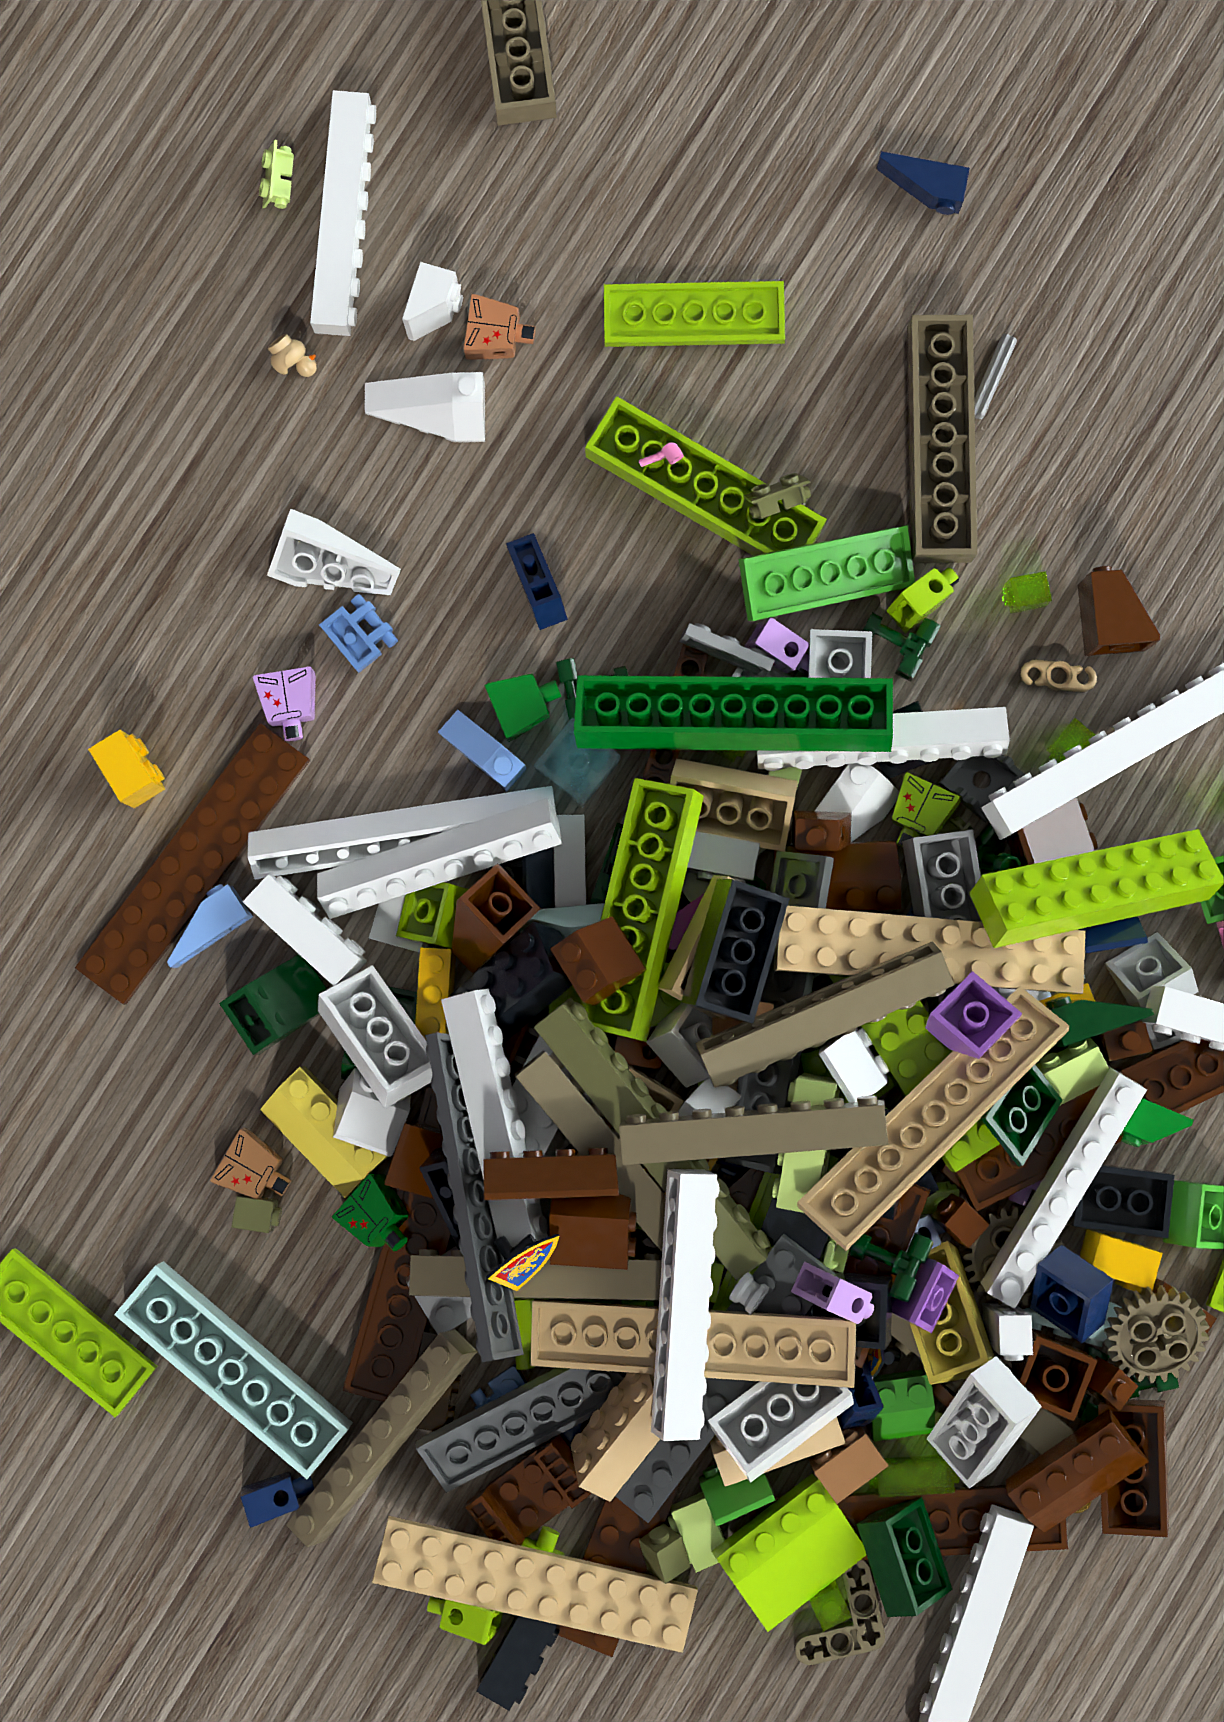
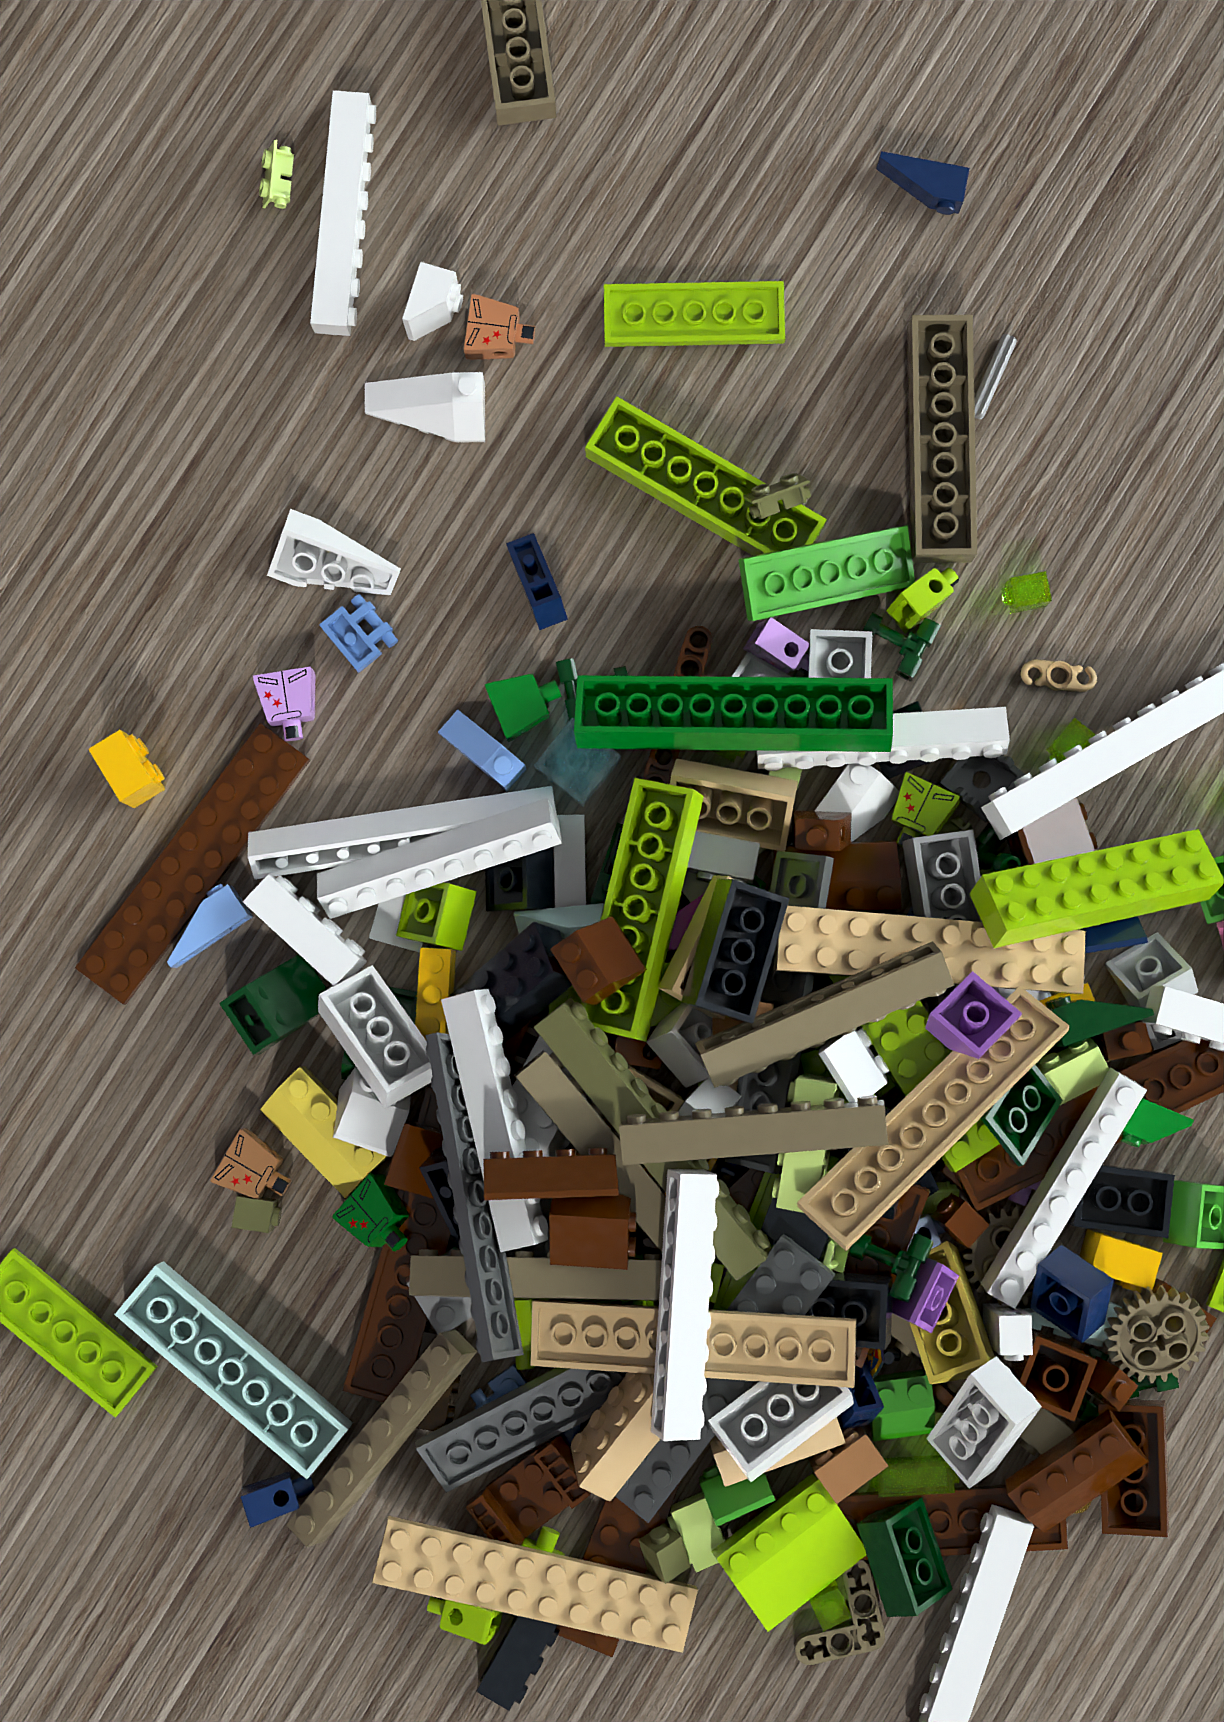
(290, 352): tan animal -> none
(489, 917): reddish brown slope -> none
(522, 1260): shield -> none
(670, 451): bright pink hand -> none
(727, 649): light grey plate -> none
(749, 1293): light grey wheel -> none
(844, 1300): lavender torso -> none
(1113, 615): reddish brown slope -> none

